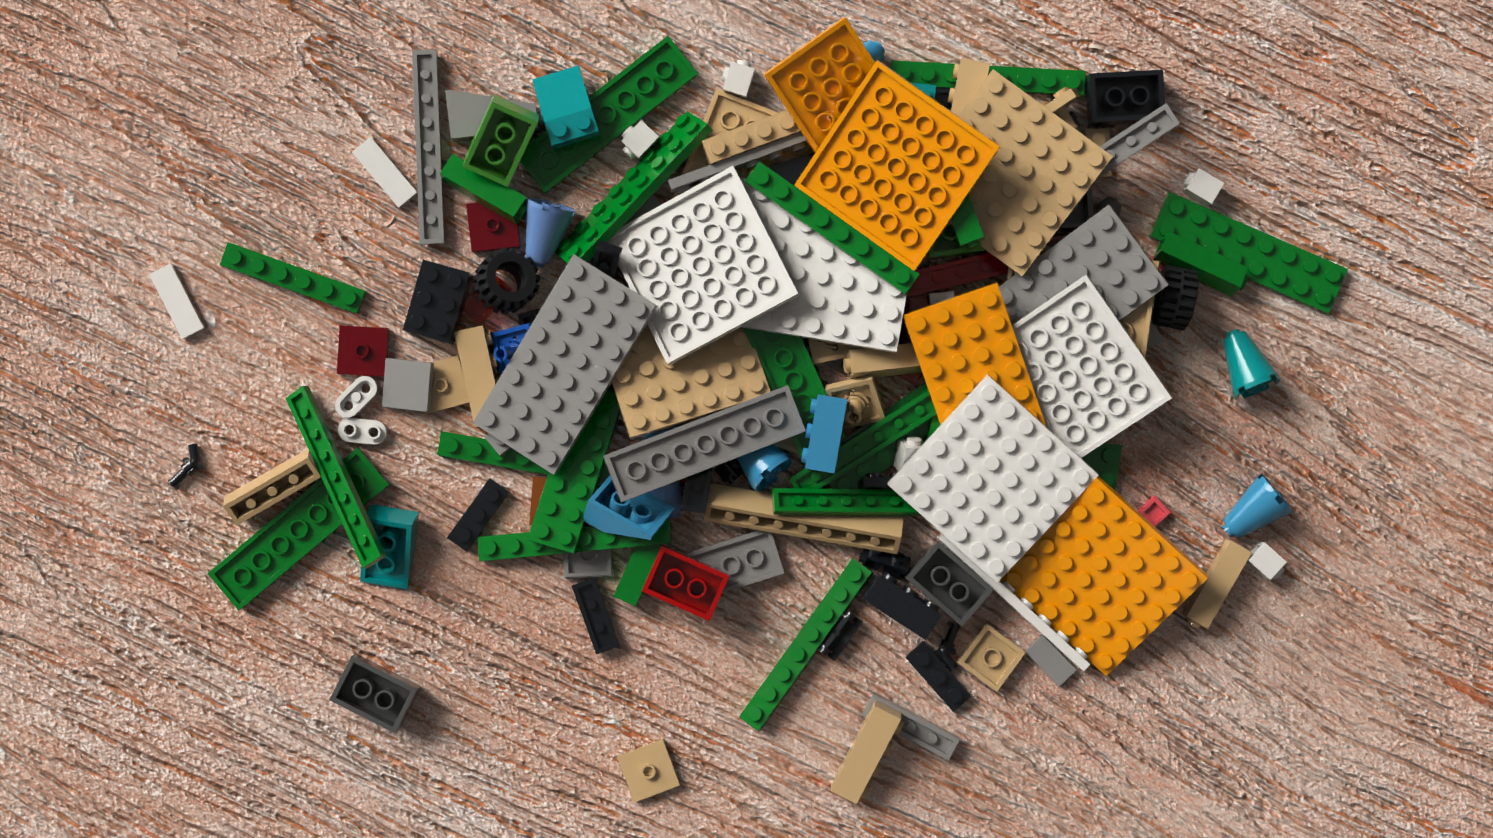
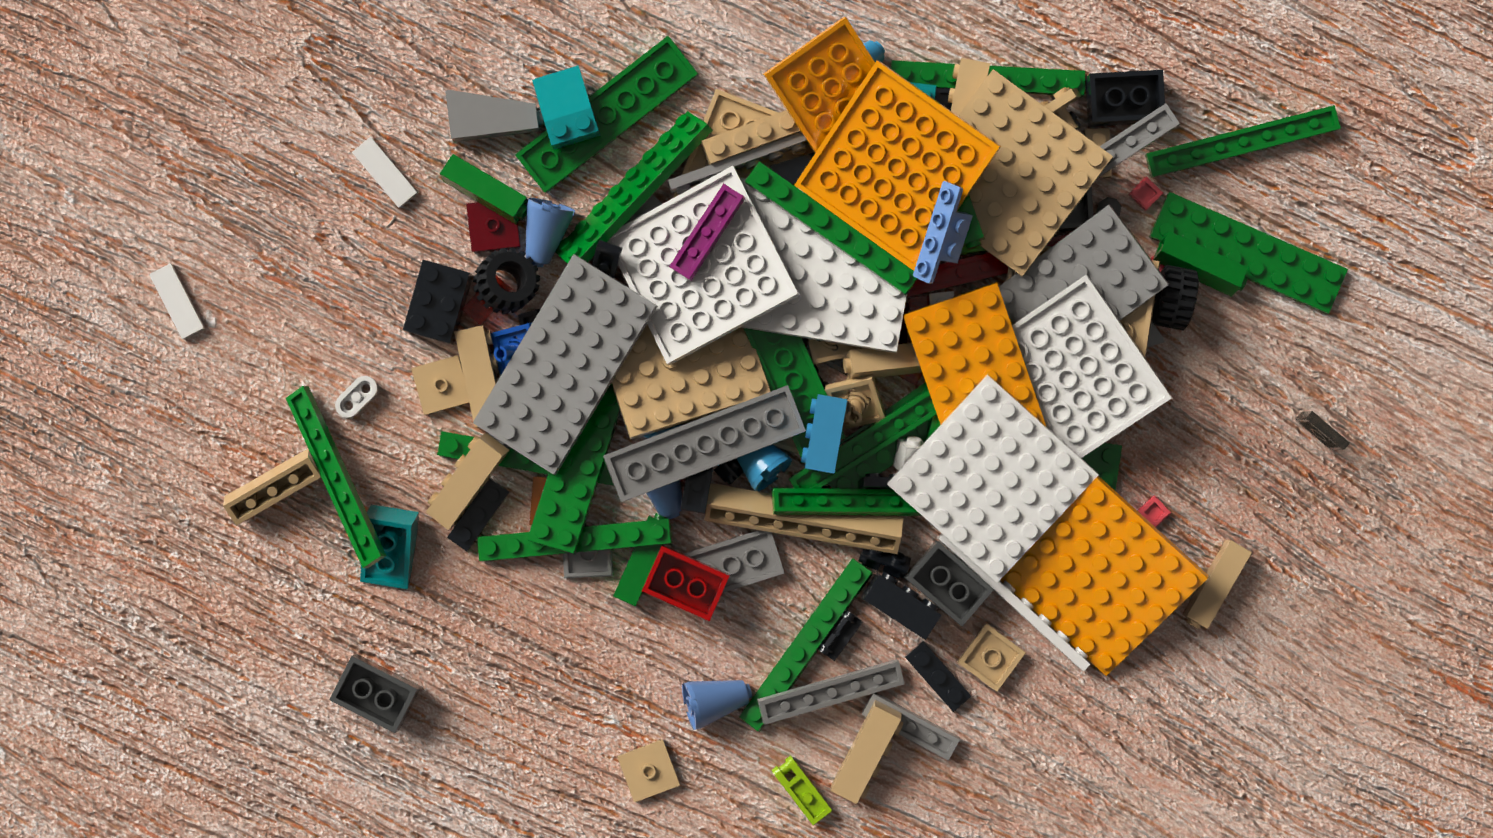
(189, 466): black piece -> none
(291, 535): green plate -> none
(293, 278): green plate -> none
(362, 350): dark red plate -> none
(362, 431): white plate -> none
(407, 384): light grey tile -> none
(428, 147): light grey plate -> none
(467, 480): none -> tan brick
(500, 140): bright green brick -> none
(595, 615): black plate -> none
(635, 518): dark azure slope -> none
(638, 140): white brick -> none
(707, 232): none -> magenta plate
(713, 700): none -> medium blue cone
(738, 78): white brick -> none
(802, 791): none -> lime plate
(830, 691): none -> light grey plate
(944, 234): none -> medium blue bracket
(947, 647): black piece -> none
(1050, 660): light grey tile -> none
(1145, 193): none -> coral tile
(1202, 186): white brick -> none
(1242, 141): none -> green plate
(1247, 365): teal cone -> none
(1256, 508): dark azure cone -> none
(1266, 561): white brick -> none
(1322, 430): none -> clear smoke tile

